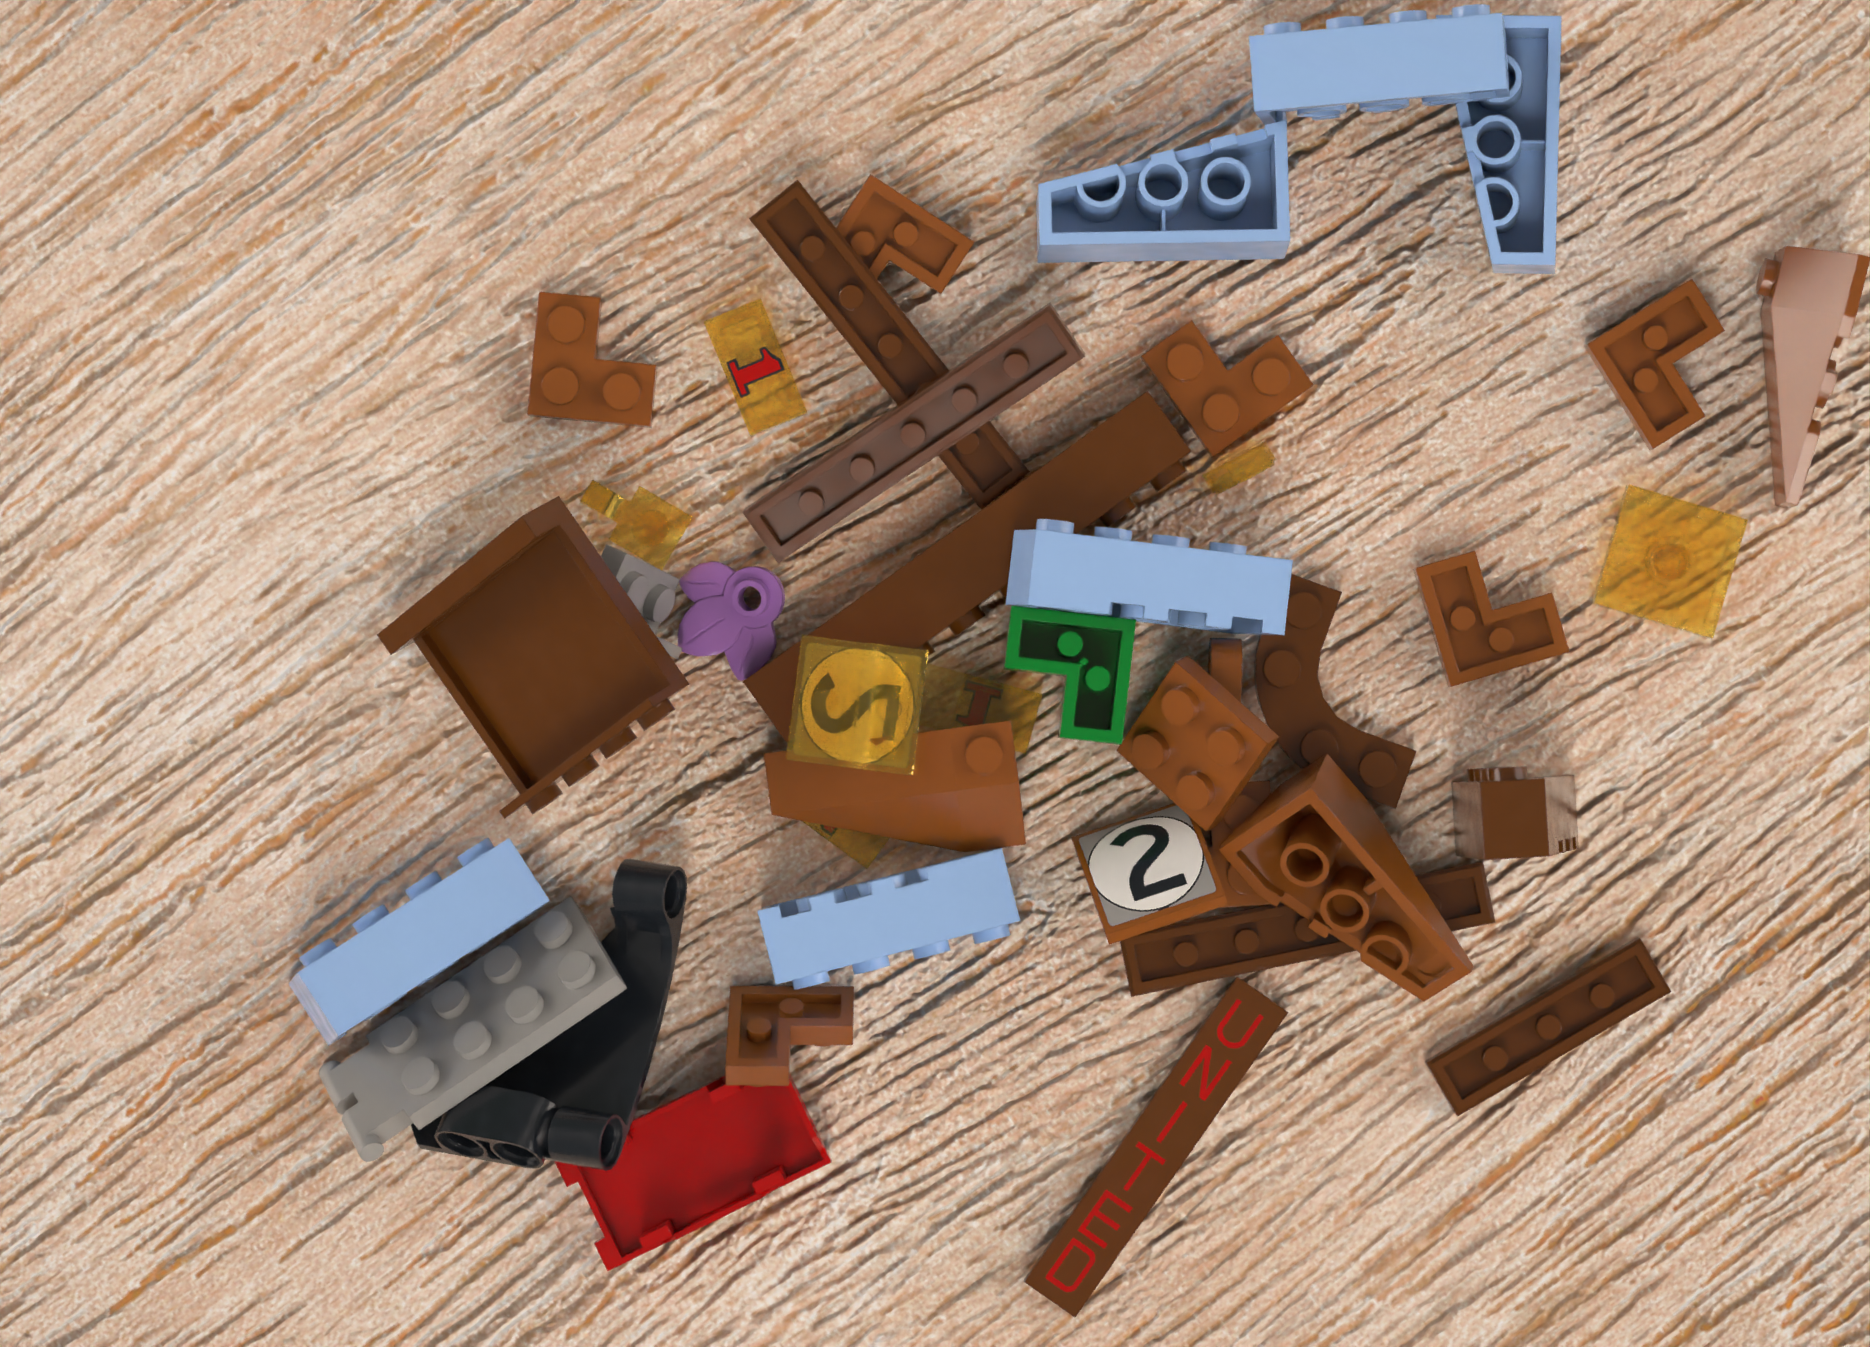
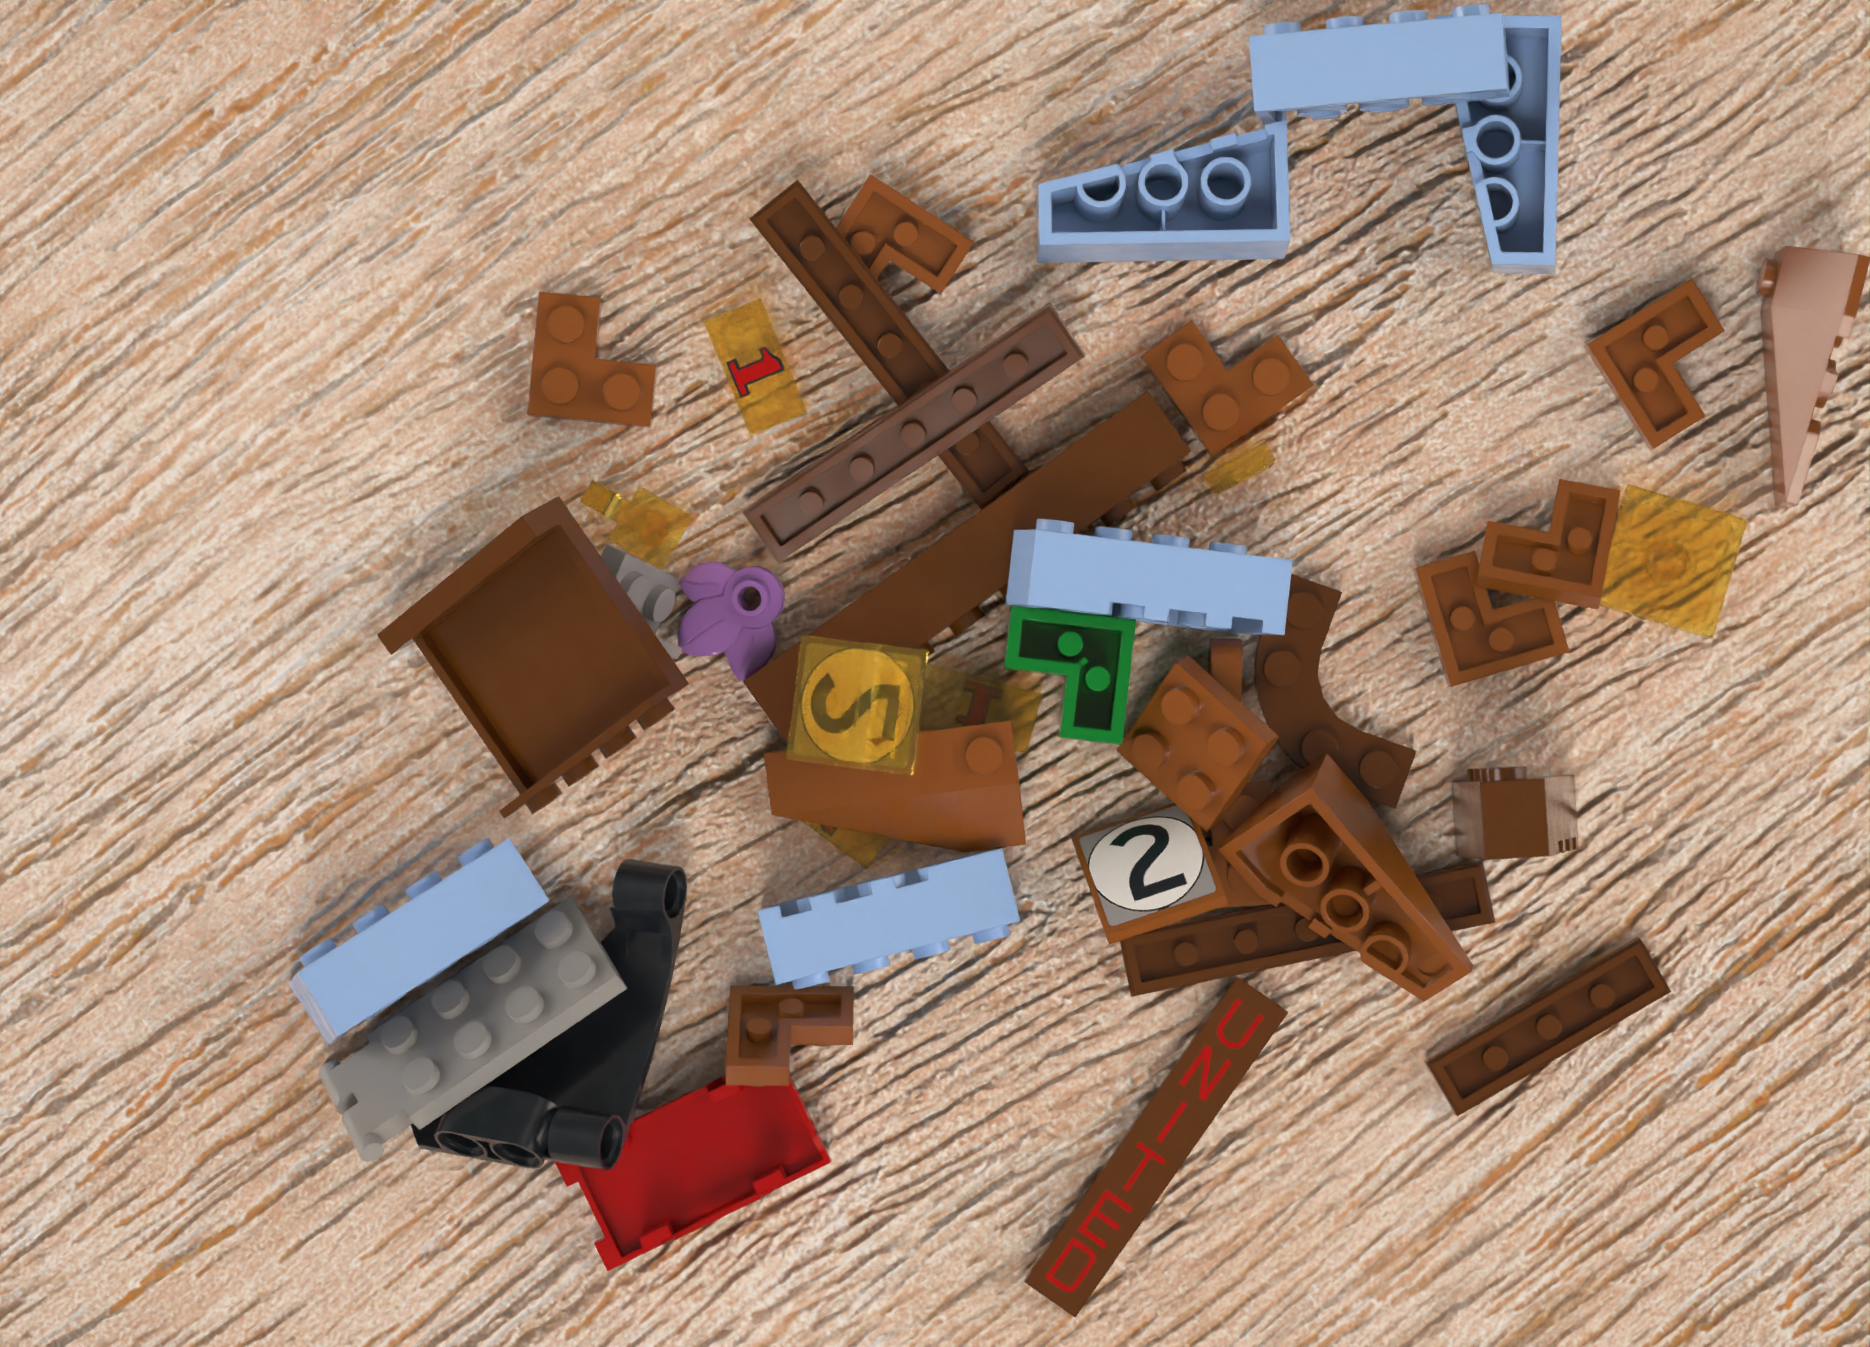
(1557, 564): none -> dark orange plate

